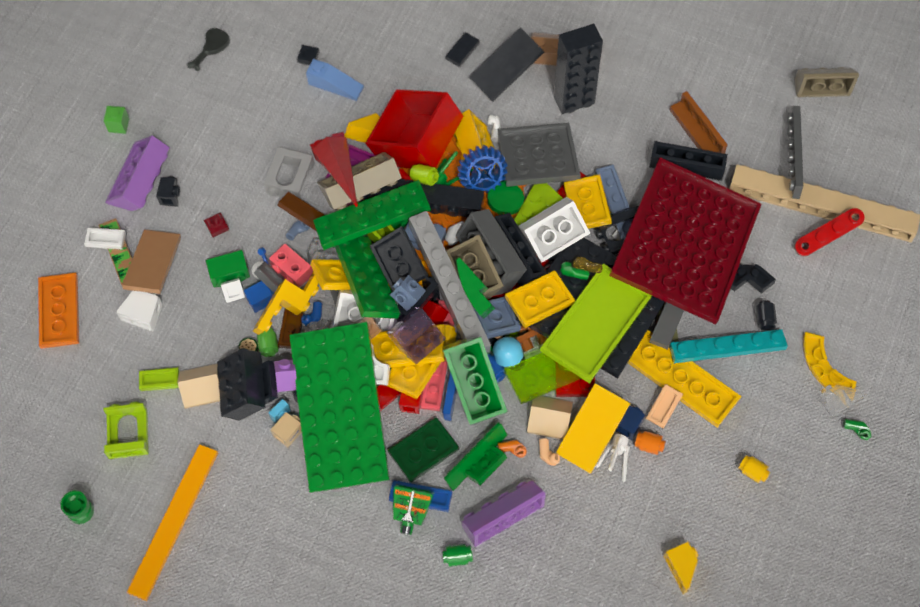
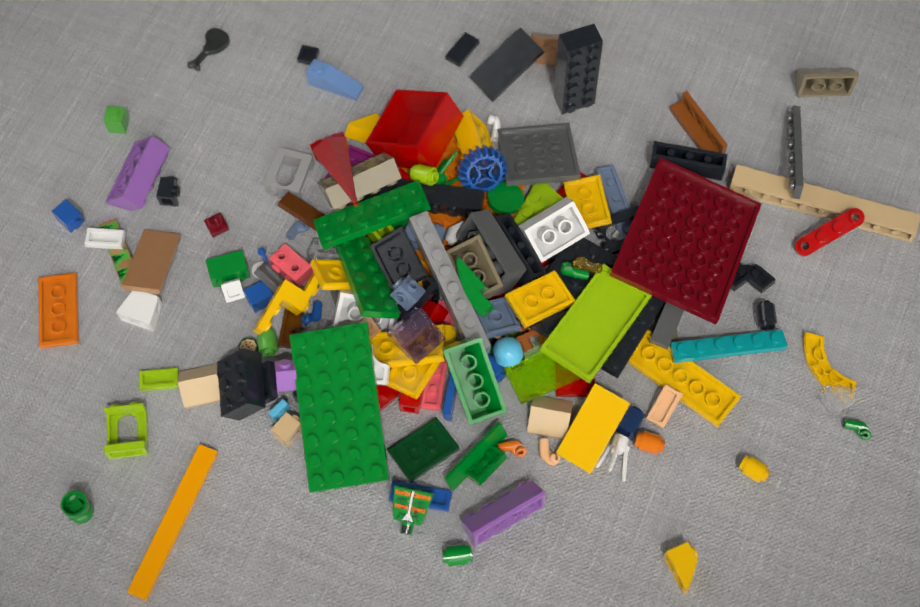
(68, 216): none -> blue brick

